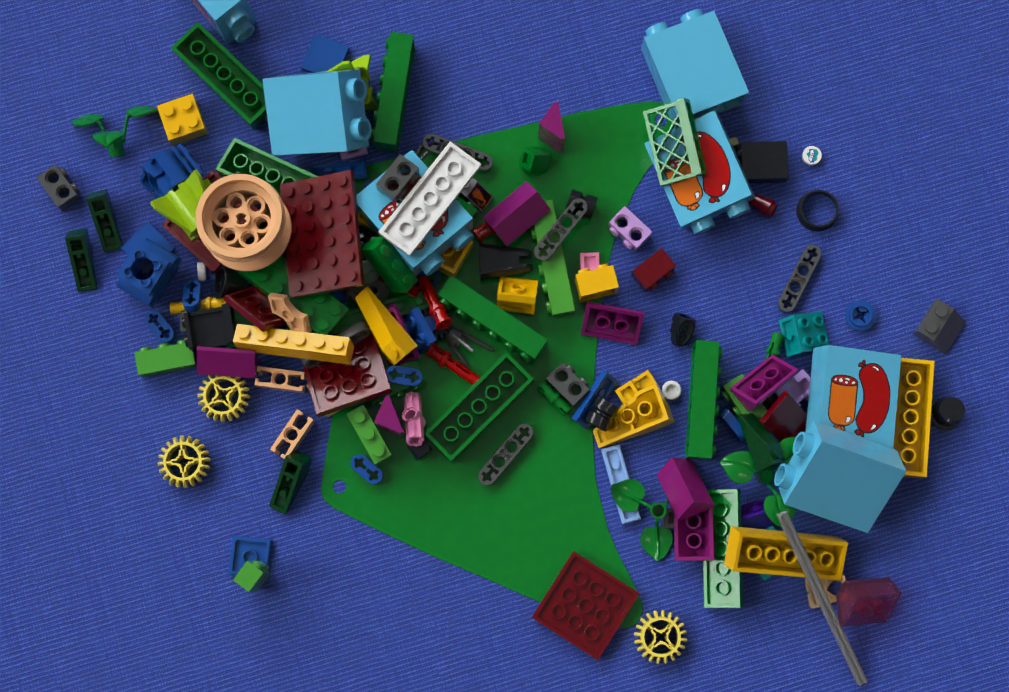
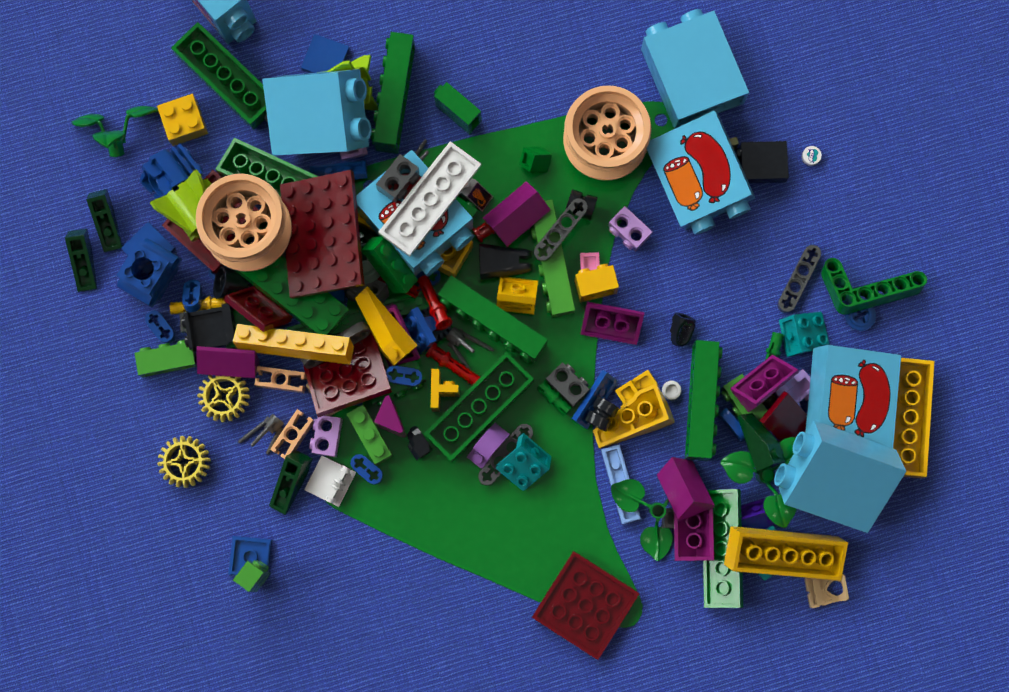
(56, 189): dark grey brick -> none
(201, 268): white tile -> none
(272, 424): none -> dark grey plant
(294, 318): light nougat tile -> none
(330, 481): none -> white hinge
(331, 436): none -> lavender brick
(413, 419): bright pink piece -> none
(437, 139): dark grey beam -> none
(447, 389): none -> yellow bracket
(457, 107): none -> green brick
(488, 445): none -> medium lavender brick
(525, 463): none -> teal bracket
(551, 129): magenta slope -> none
(595, 104): none -> light nougat wheel
(653, 270): dark red brick -> none
(671, 624): light yellow gear -> none
(690, 136): fence -> none
(764, 205): dark red cone -> none
(805, 222): black tyre -> none
(822, 597): light grey axle -> none
(866, 601): clear pink slope -> none
(869, 291): none -> green beam
(939, 326): dark grey slope -> none
(947, 413): black hat -> none

